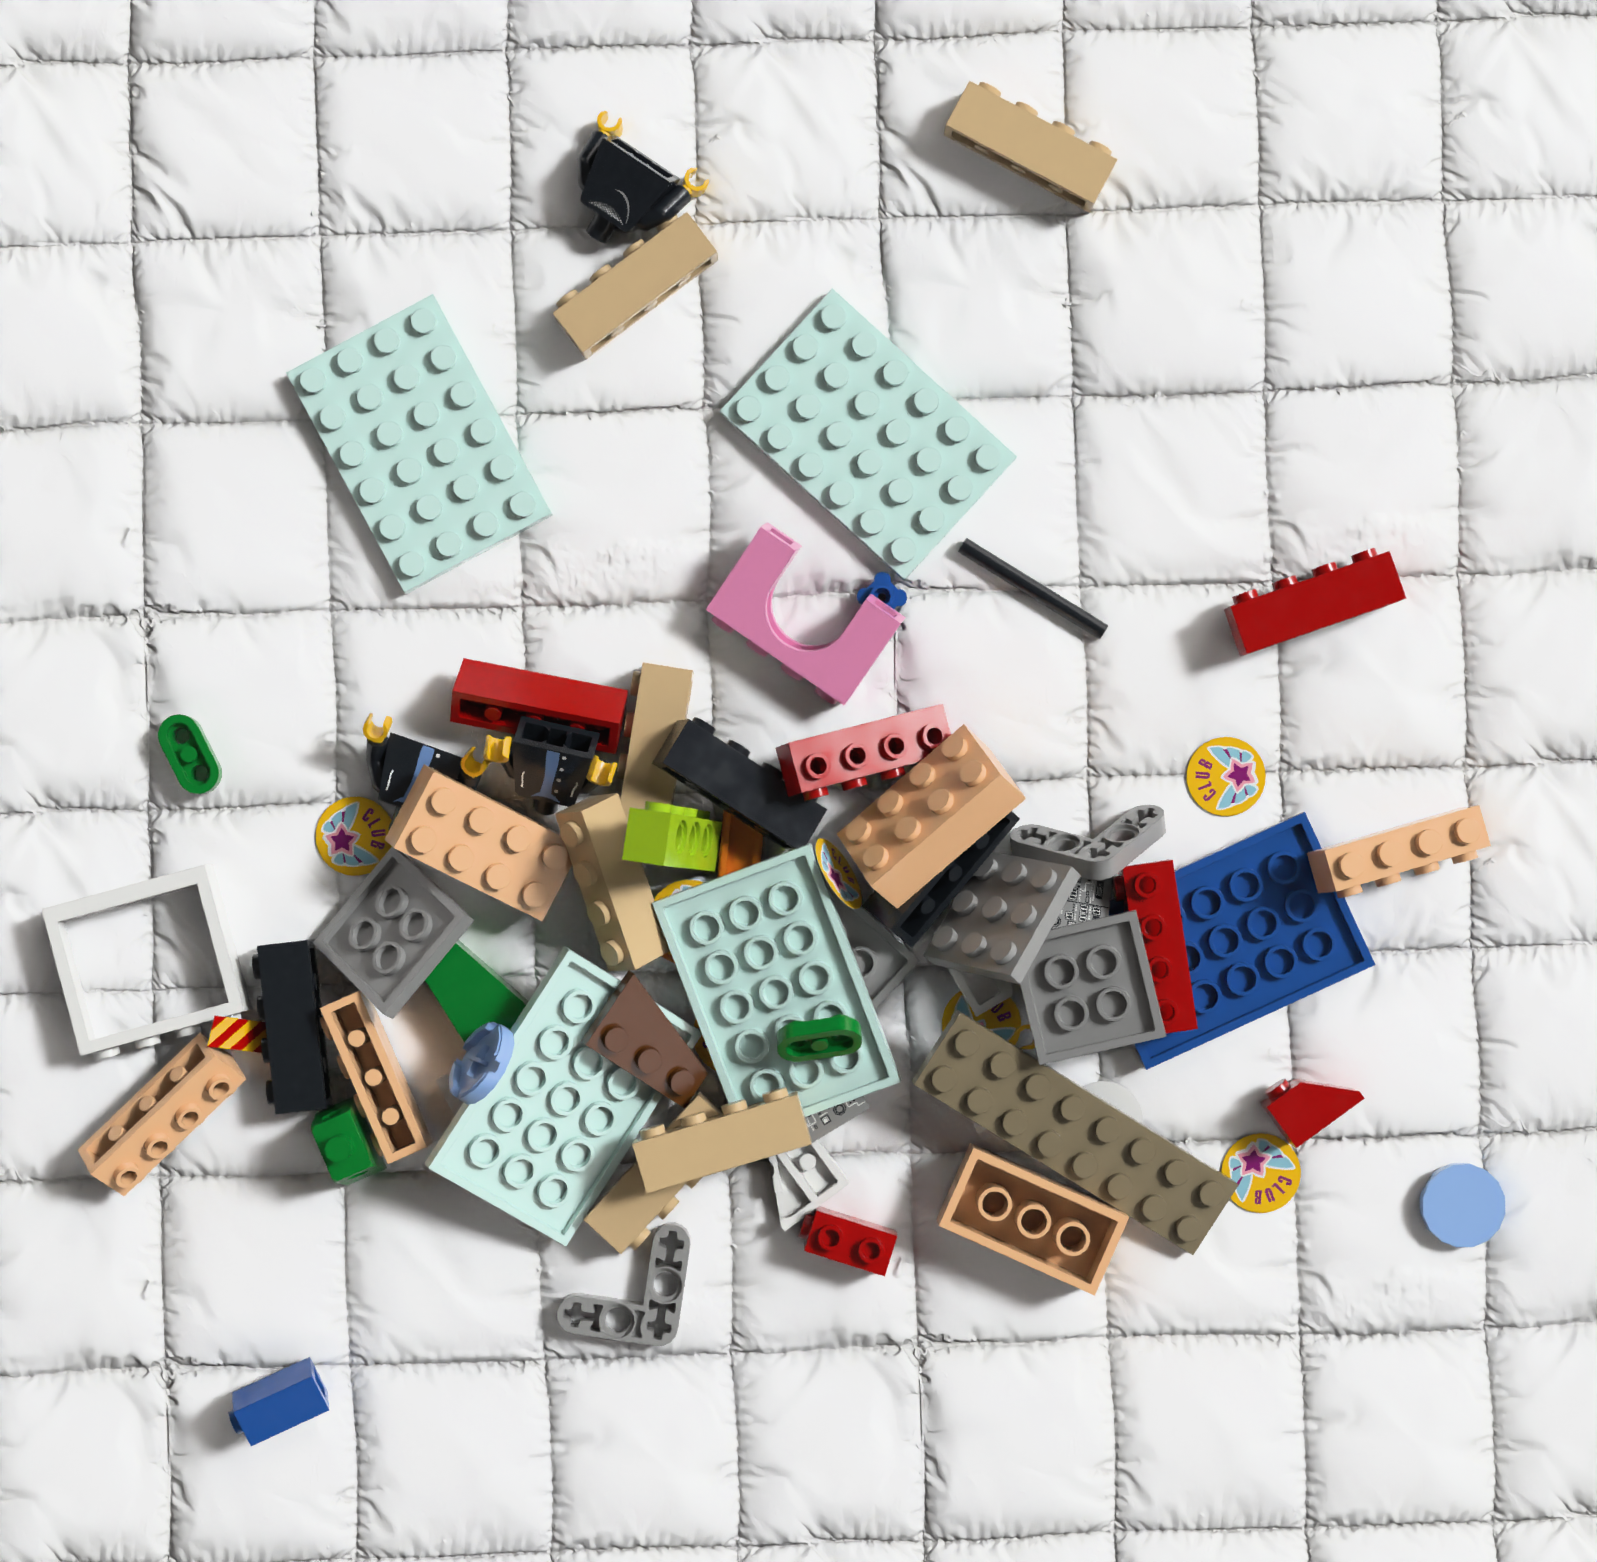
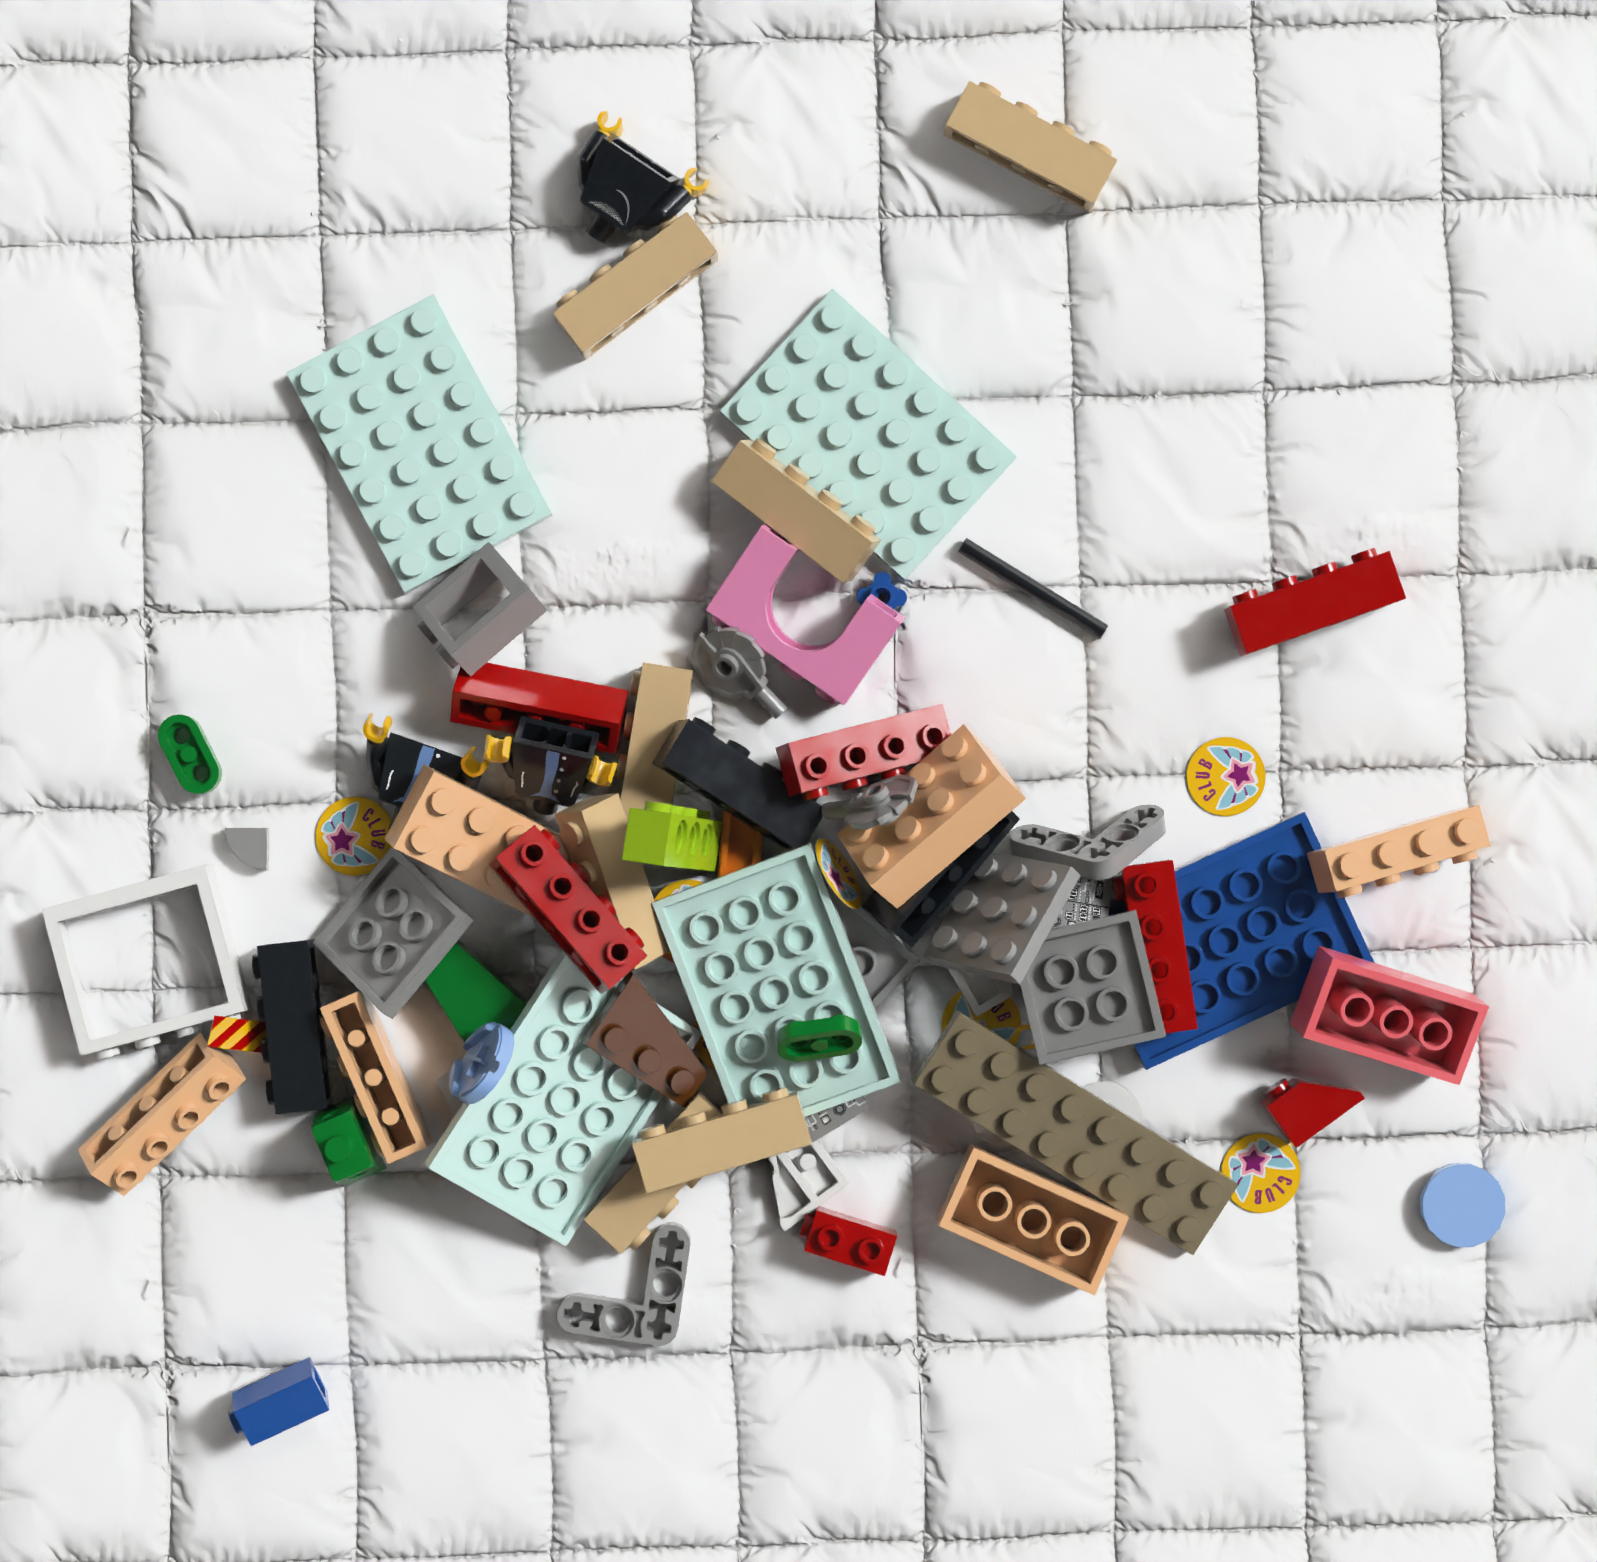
(250, 845): none -> light grey tile
(495, 628): none -> light grey window
(569, 909): none -> red brick
(734, 667): none -> light grey piece
(796, 509): none -> tan brick
(876, 804): none -> light grey piece
(1388, 1015): none -> coral brick

